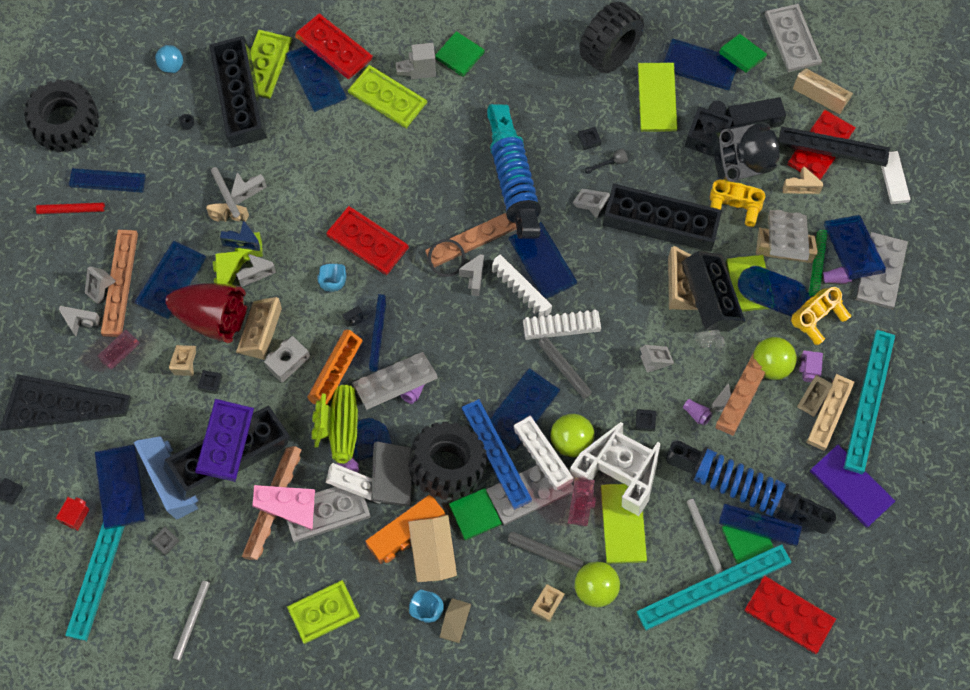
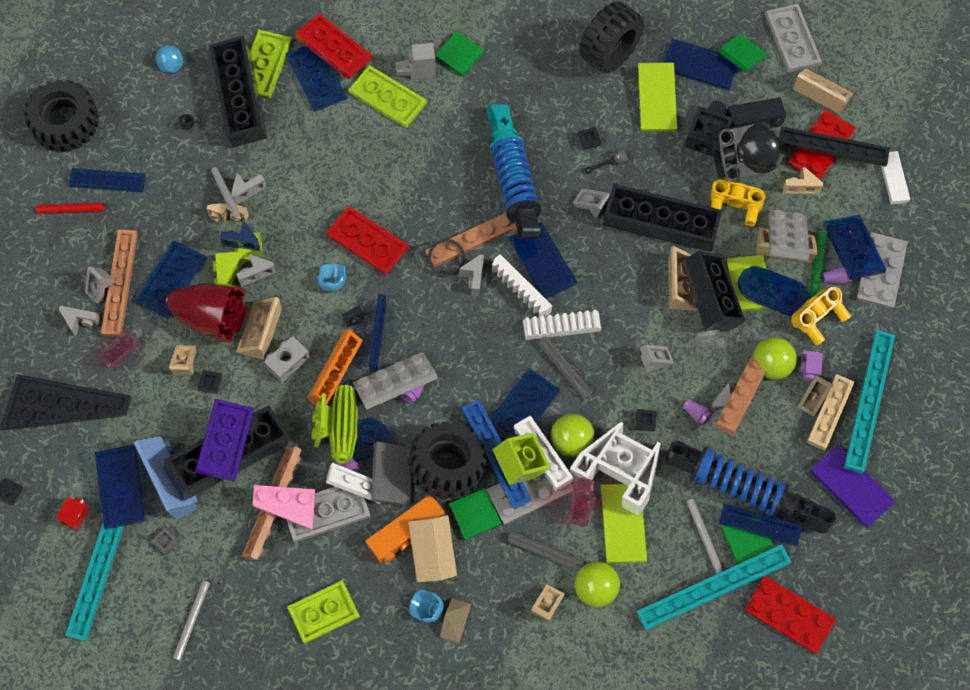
(521, 458): none -> lime brick

